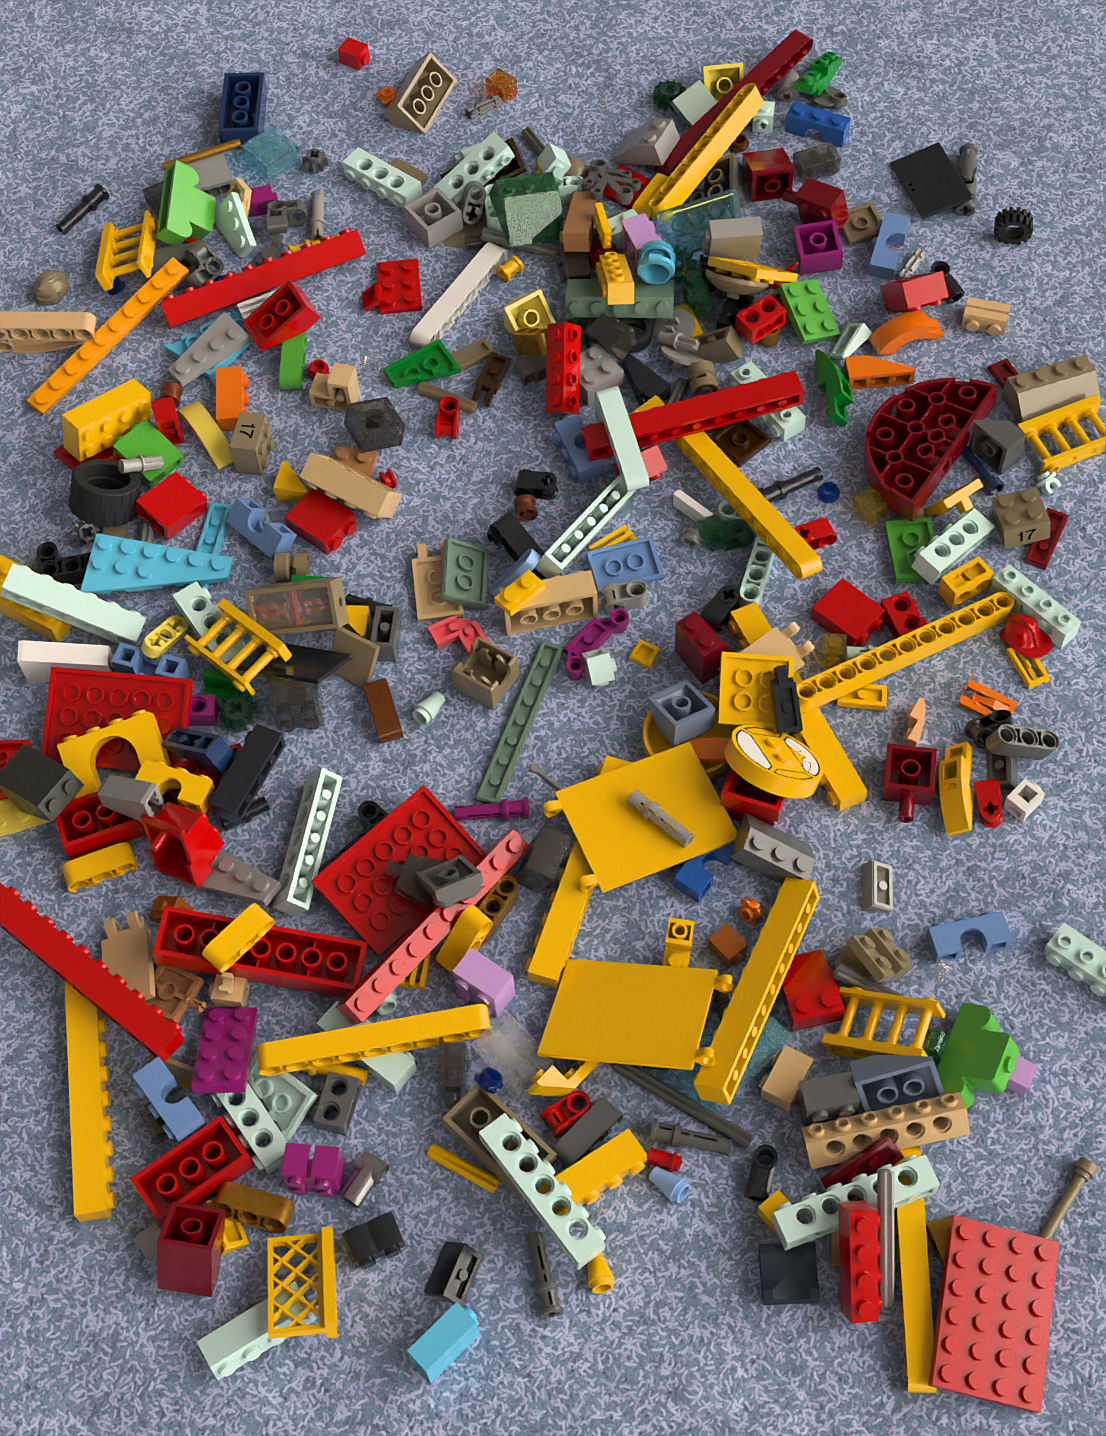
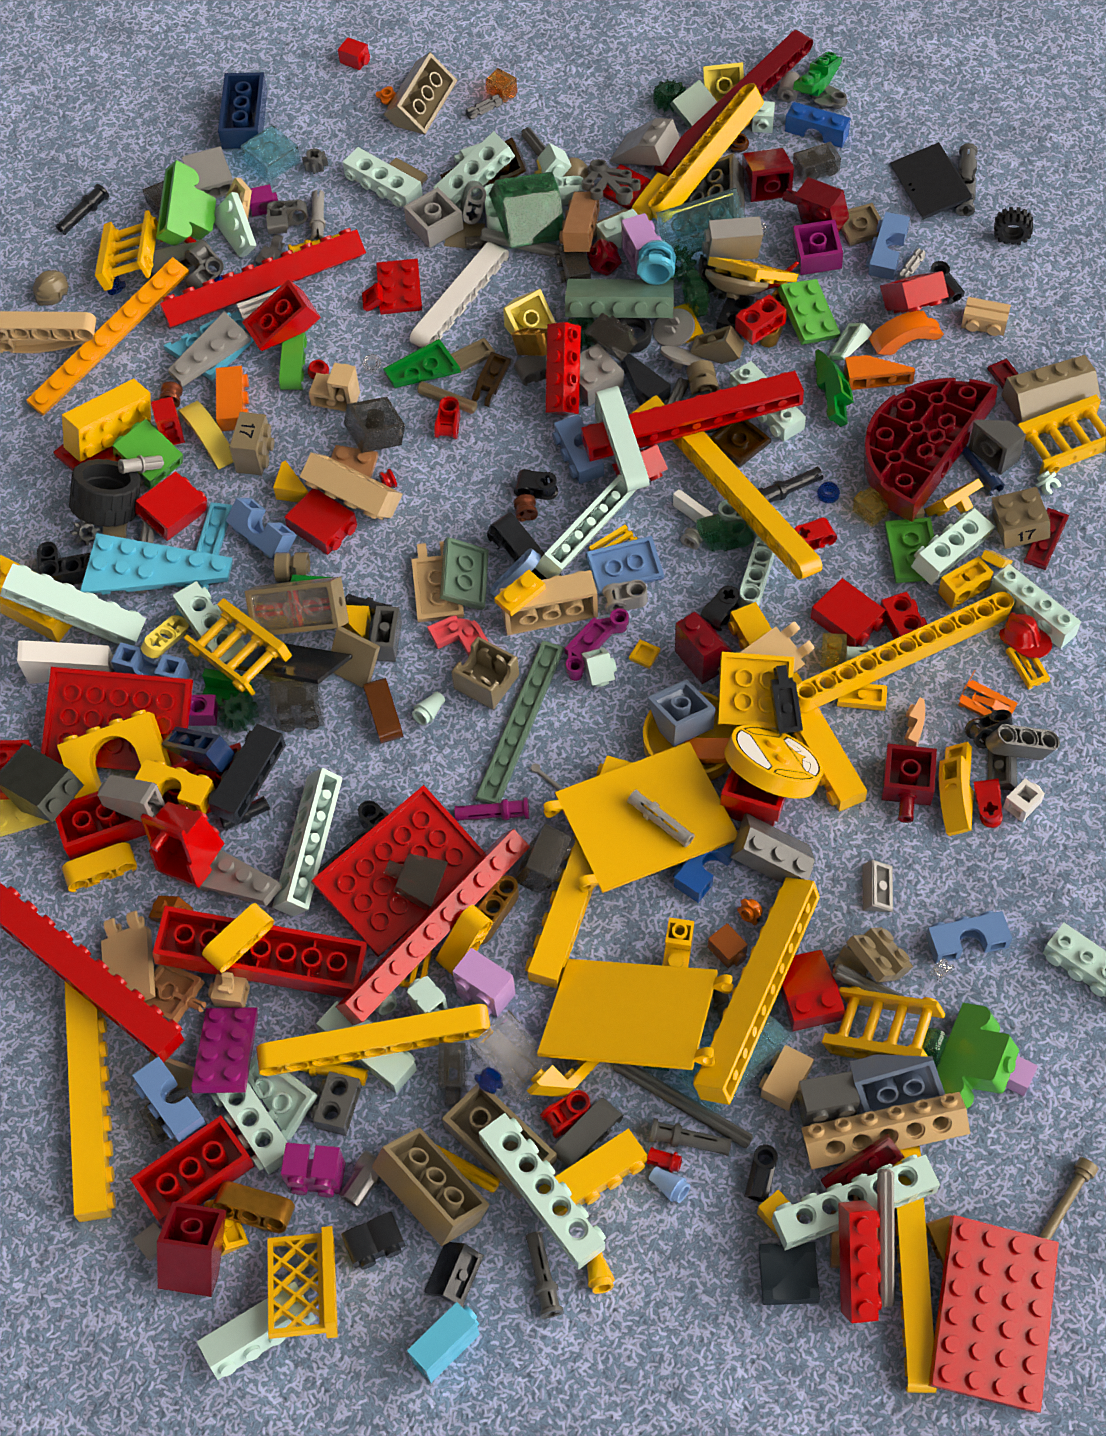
(204, 153): pearl gold bar -> none
(426, 996): none -> light aqua brick
(430, 1186): none -> dark tan brick
(451, 881): dark grey slope -> none
(510, 268): yellow bush -> none
(602, 225): yellow tile -> none
(615, 278): yellow brick -> none
(678, 341): light grey axle -> none
(996, 559): none -> yellow tile

